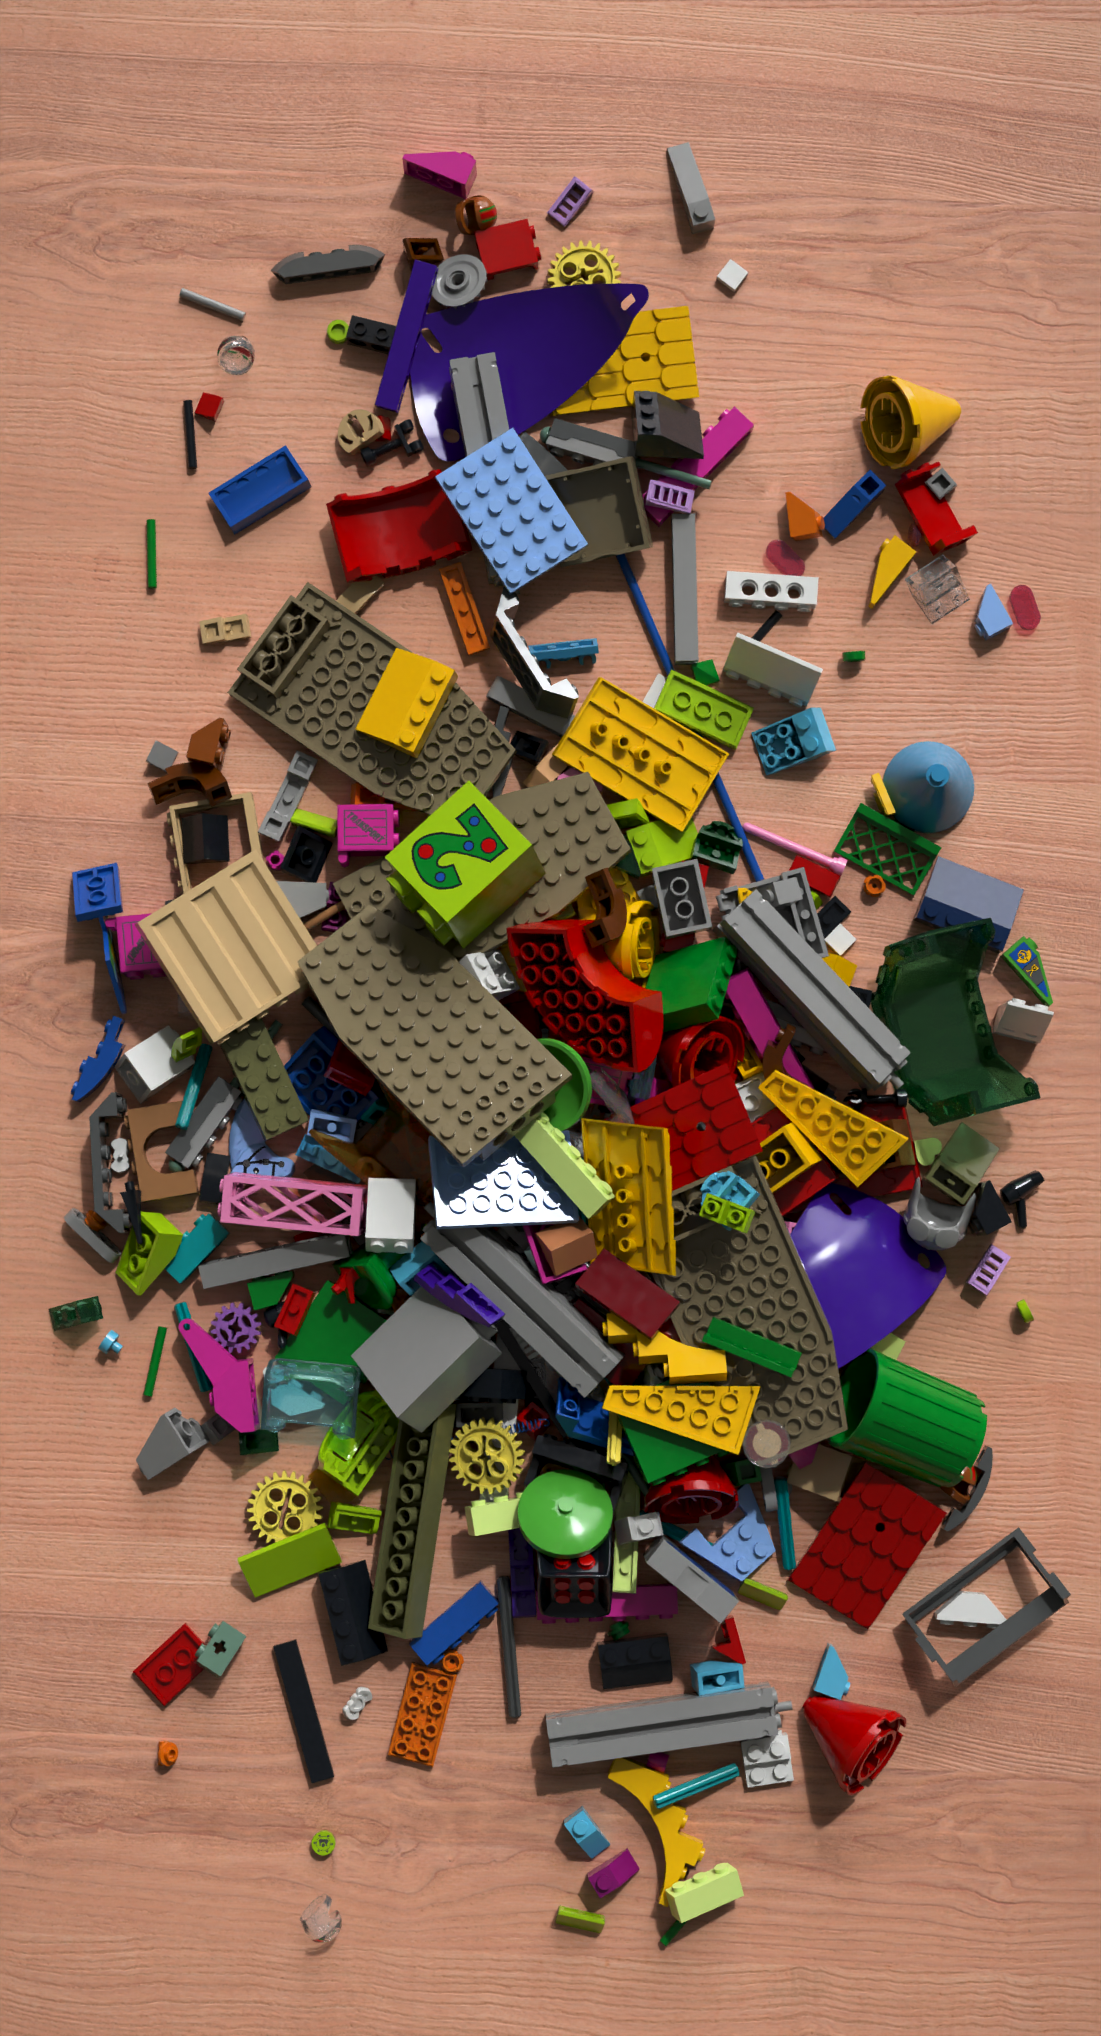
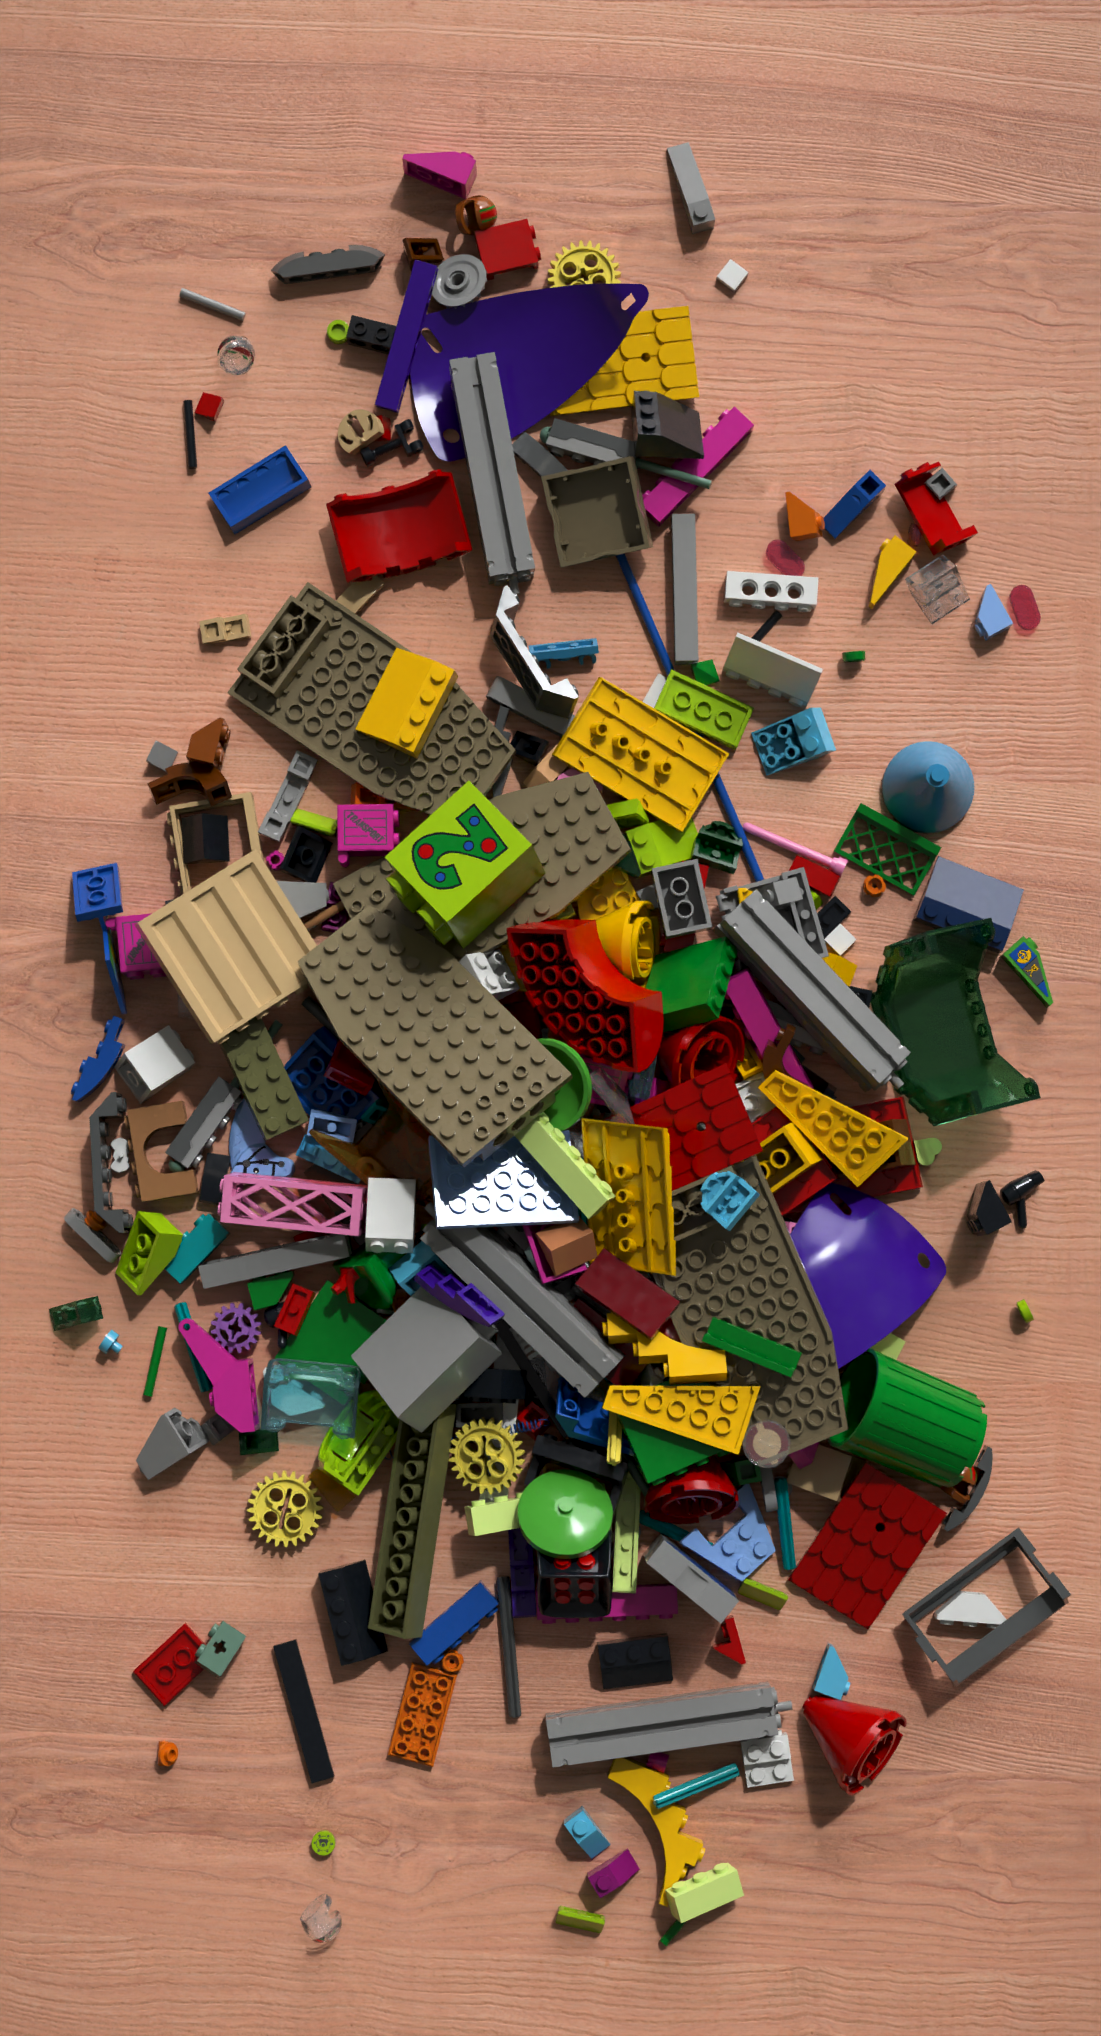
(132, 1201): black piece -> none
(151, 553): green bar -> none
(186, 1044): lime slope -> none
(193, 1086): teal axle -> none
(289, 1560): lime tile -> none
(354, 1518): lime hinge -> none
(357, 1703): white piece -> none
(464, 608): orange plate -> none
(511, 511): light blue plate -> none
(576, 206): lavender slope -> none
(610, 909): reddish brown arch -> none
(618, 1629): dark green plate -> none
(638, 1528): white slope -> none
(651, 501): lavender slope -> none
(716, 1676): medium azure slope -> none
(727, 1213): lime slope -> none
(881, 796): yellow tile -> none
(898, 1098): black bar -> none
(903, 419): yellow cone -> none
(936, 1223): light grey piece -> none
(961, 1164): olive slope -> none
(995, 1274): lavender slope -> none
(1022, 1021): white slope -> none

